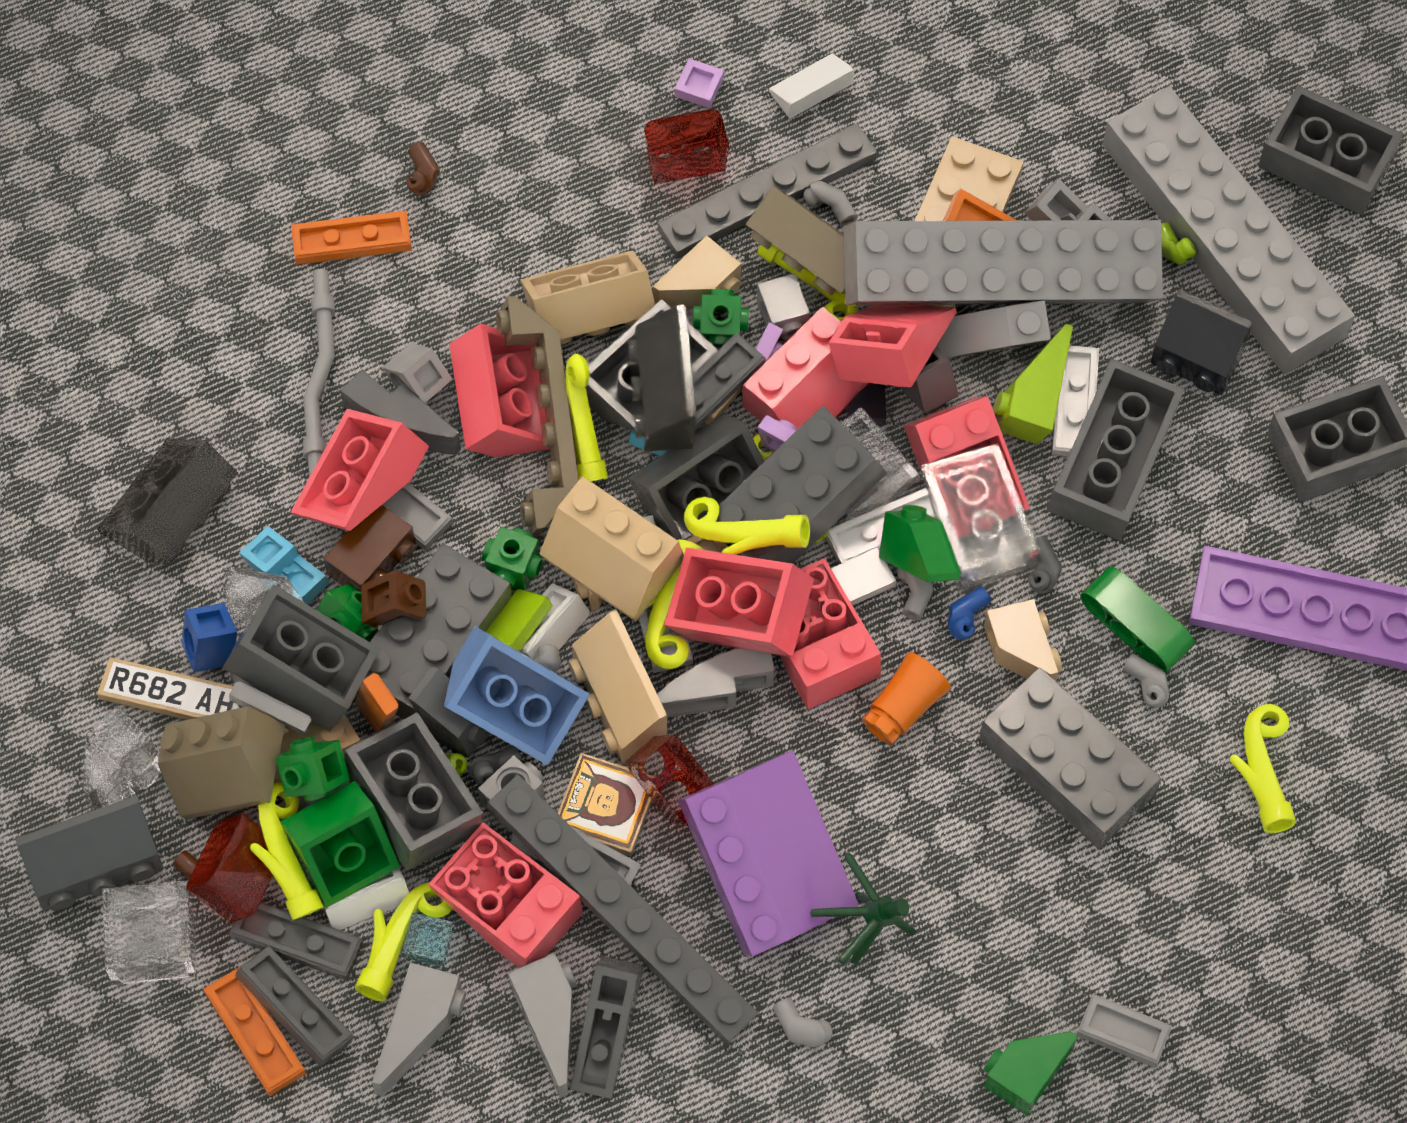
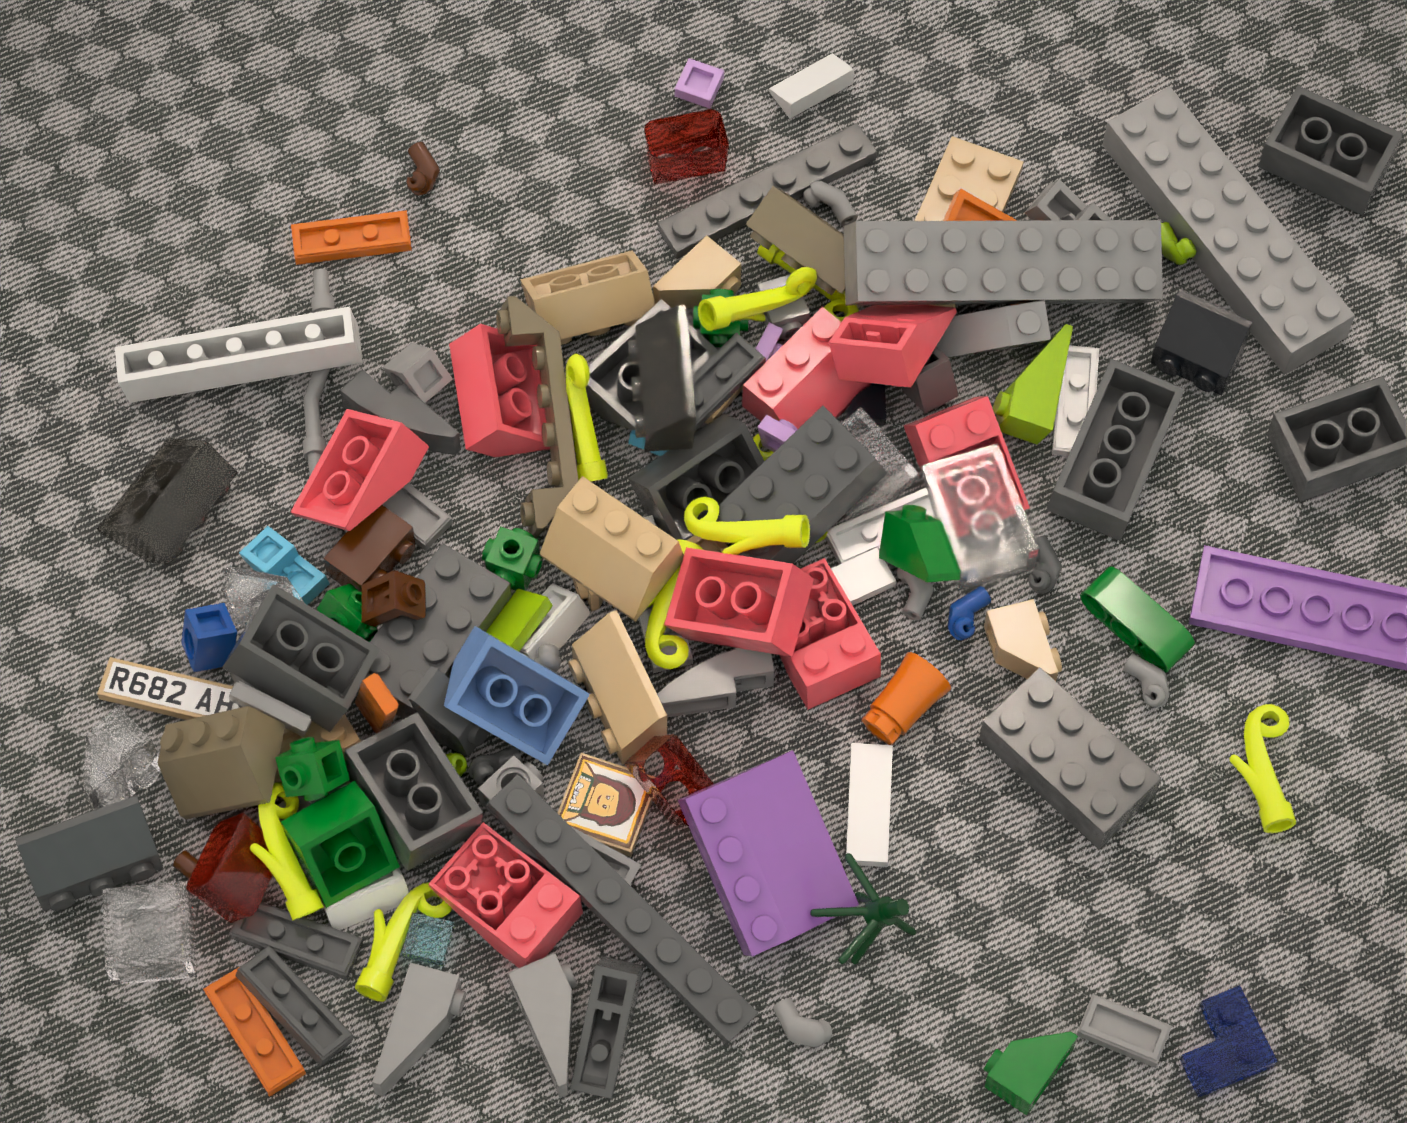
(238, 354): none -> white brick
(721, 311): none -> neon yellow plant
(869, 804): none -> white tile
(1238, 1047): none -> clear blue plate

